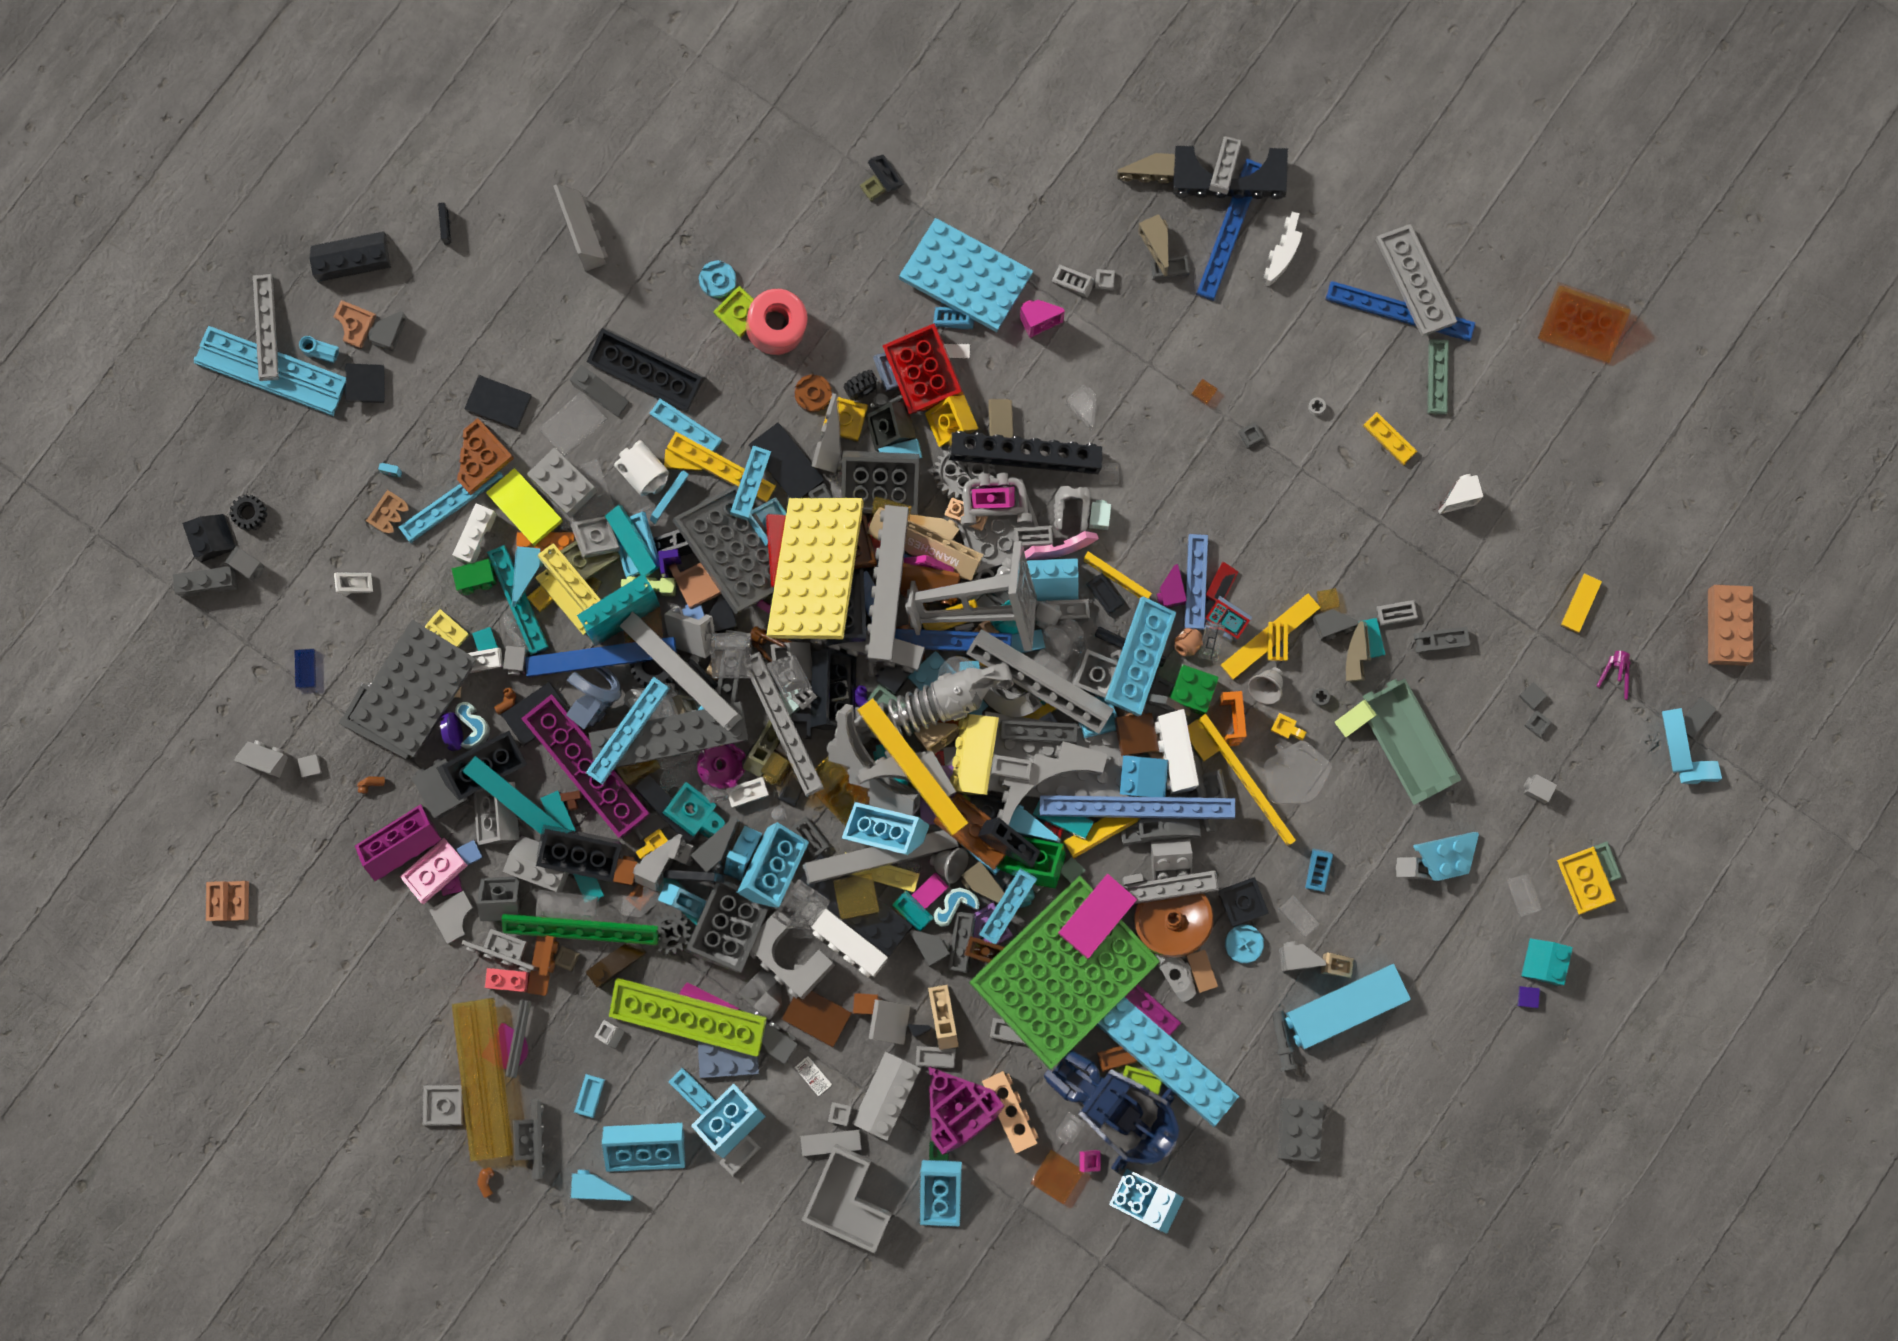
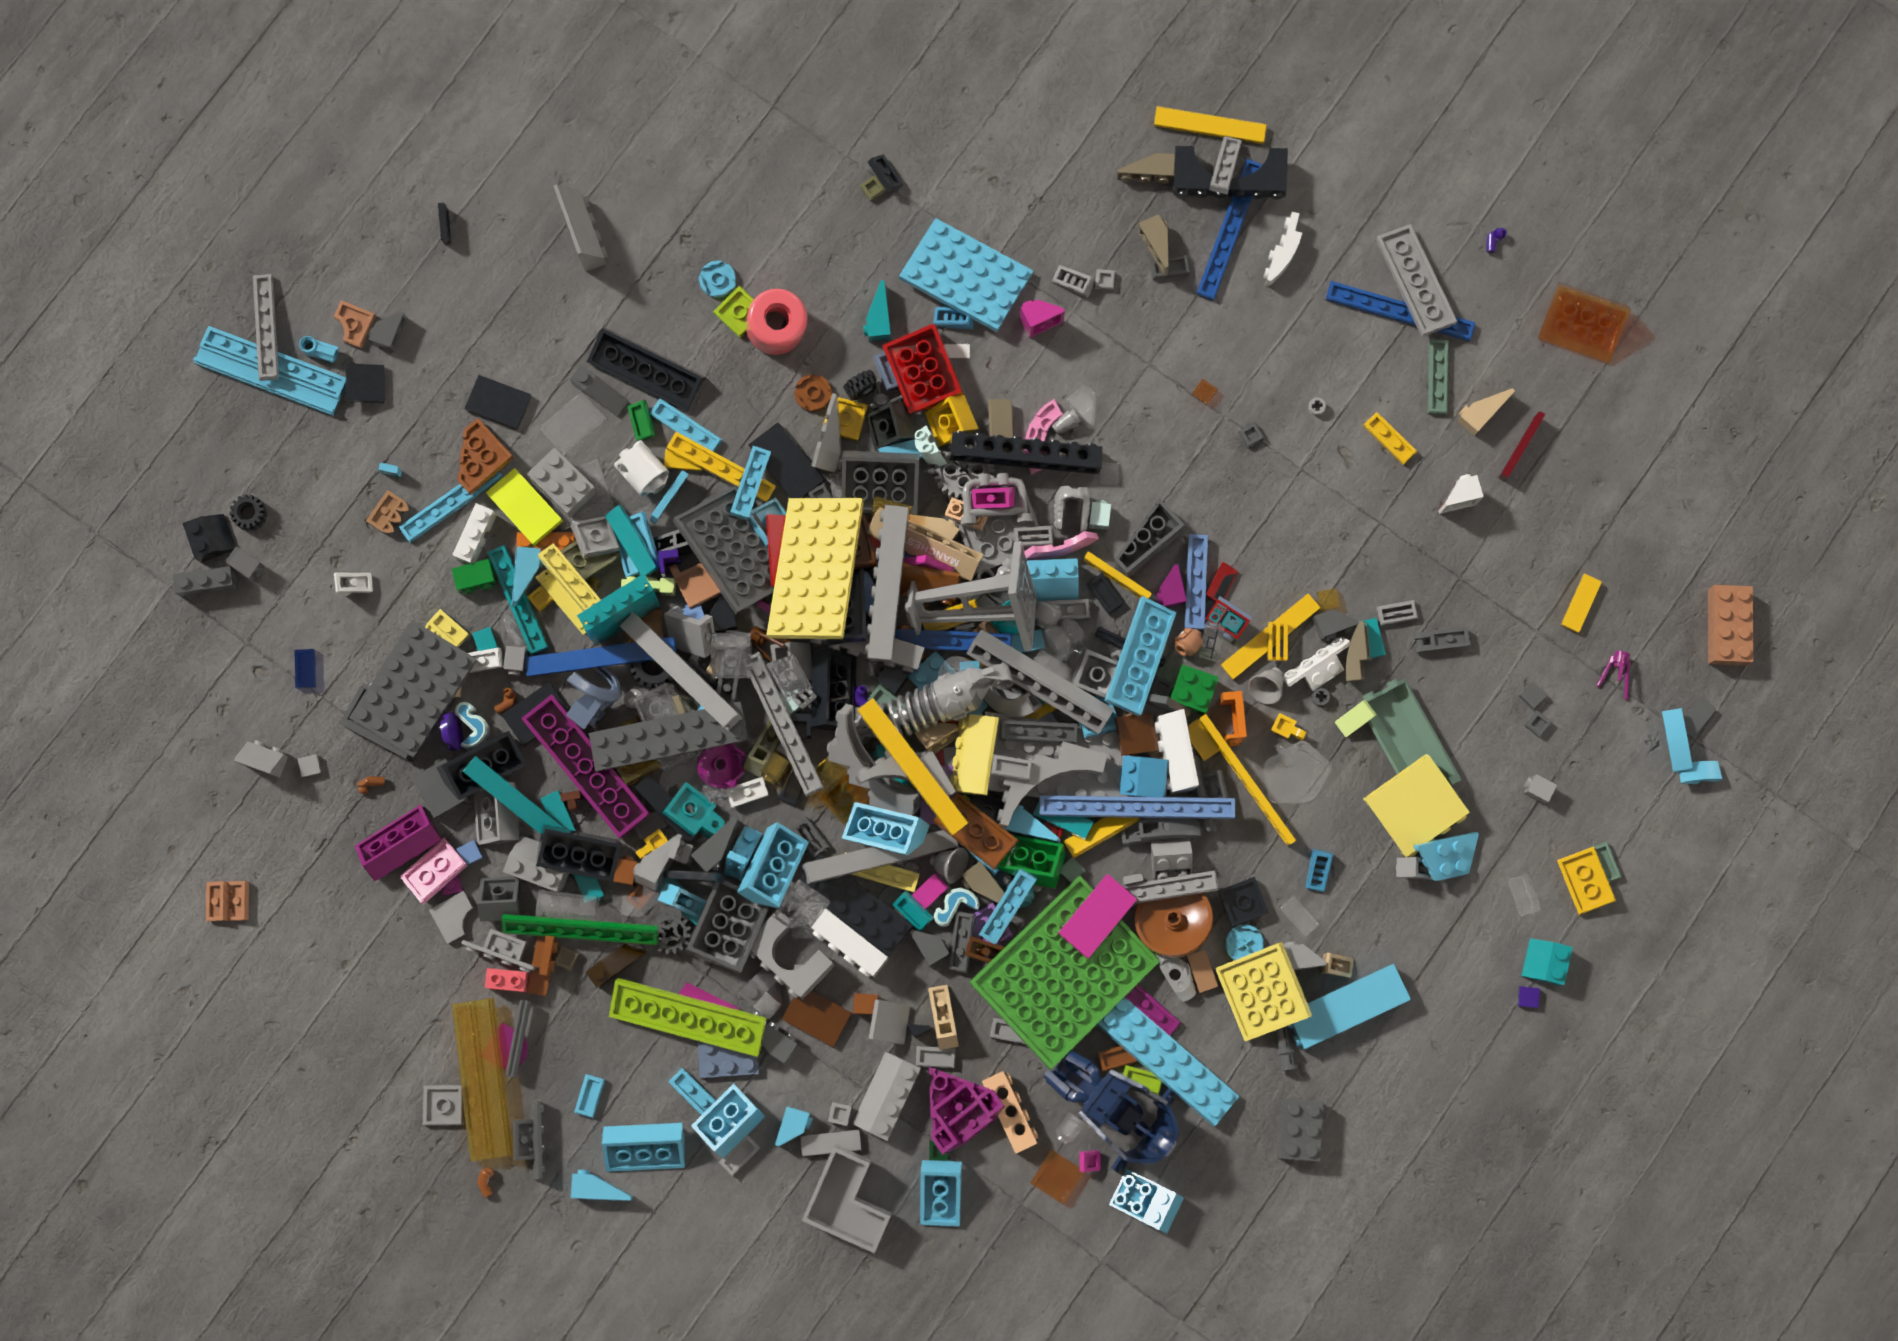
(349, 256): black slope -> none
(609, 1034): light grey slope -> none
(628, 730): medium azure tile -> none
(641, 420): none -> green tile
(779, 813): clear hinge -> none
(793, 1125): none -> medium azure slope
(813, 1076): white sticker -> none
(856, 896): clear yellow tile -> none
(877, 318): none -> teal slope
(928, 447): none -> light aqua cylinder
(1008, 841): black slope -> none
(1041, 424): none -> bright pink tile
(1066, 422): none -> light grey cone
(1150, 538): none -> dark grey wedge
(1209, 125): none -> yellow tile
(1263, 991): none -> light yellow plate
(1320, 667): none -> white bracket
(1416, 805): none -> light yellow panel
(1480, 412): none -> tan slope
(1494, 237): none -> dark purple arm
(1521, 446): none -> dark red tile

